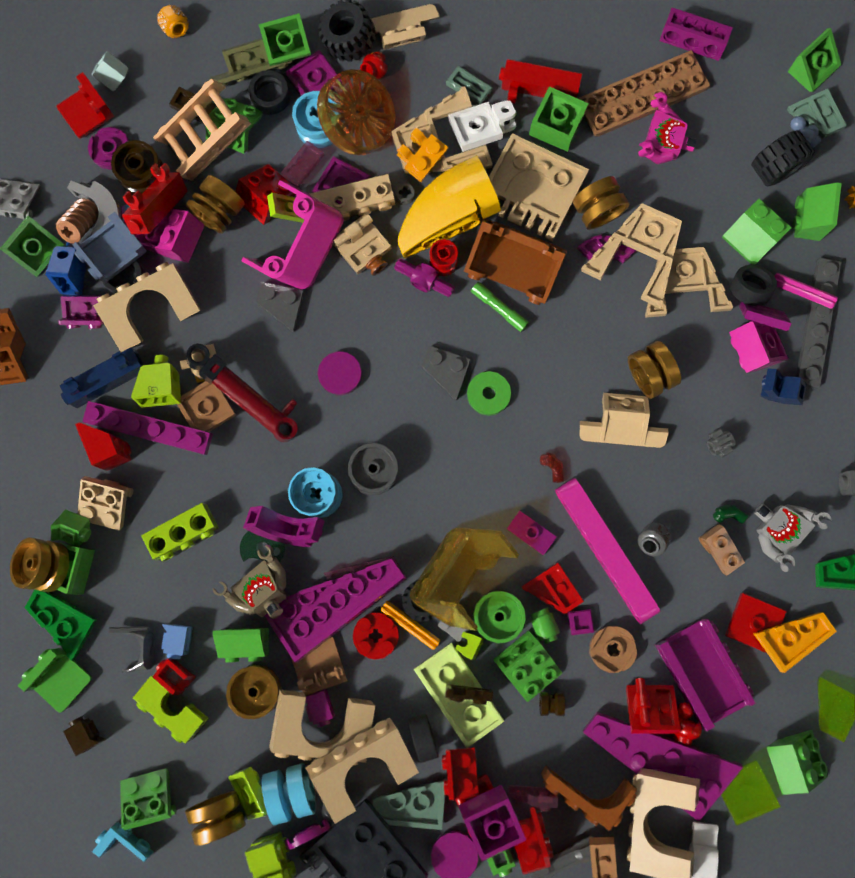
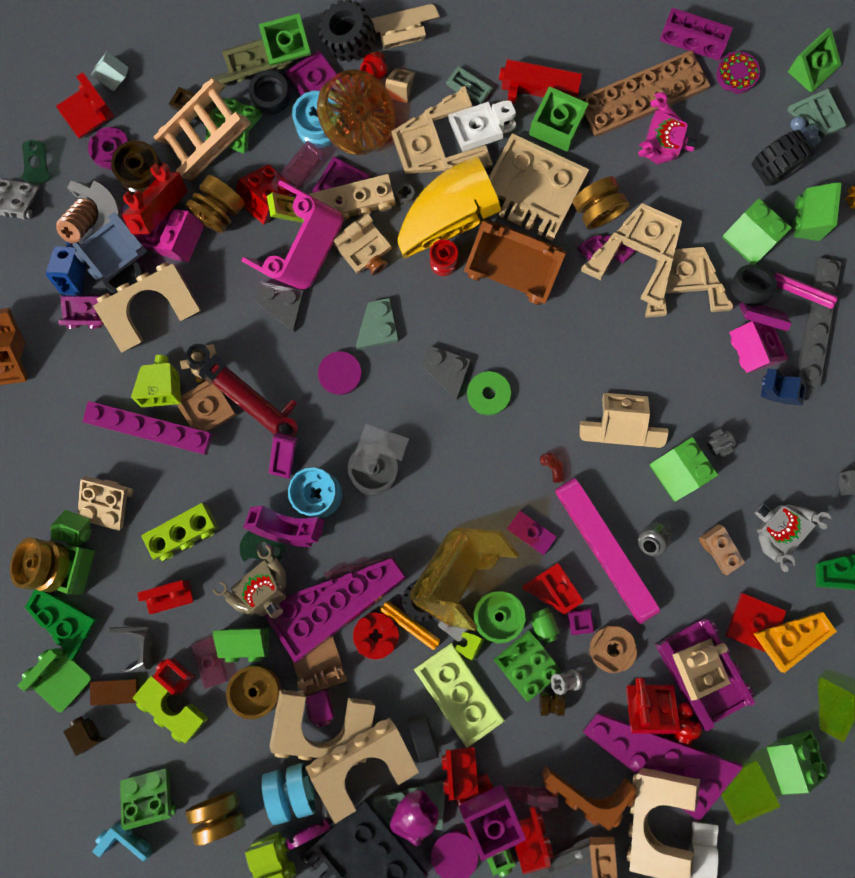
(31, 246): bright green slope -> none
(35, 175): none -> clear green piece
(101, 378): dark blue brick -> none
(103, 448): red slope -> none
(113, 692): none -> reddish brown tile
(167, 596): none -> red bracket
(172, 21): light orange head -> none
(176, 640): medium blue window -> none
(208, 663): none -> clear pink plate
(249, 792): lime plate -> none
(282, 455): none -> magenta tile
(377, 325): none -> sand green wing
(377, 442): none -> clear tile
(400, 84): none -> tan slope
(415, 817): none -> magenta piece
(424, 277): magenta axle -> none
(425, 158): light orange plate -> none
(459, 692): dark brown wing -> none
(489, 298): bright green piece -> none
(566, 682): none -> light grey bush
(654, 369): pearl gold wheel -> none
(683, 469): none -> slope
(702, 668): none -> tan plate
(728, 511): dark green arm -> none
(738, 72): none -> tile

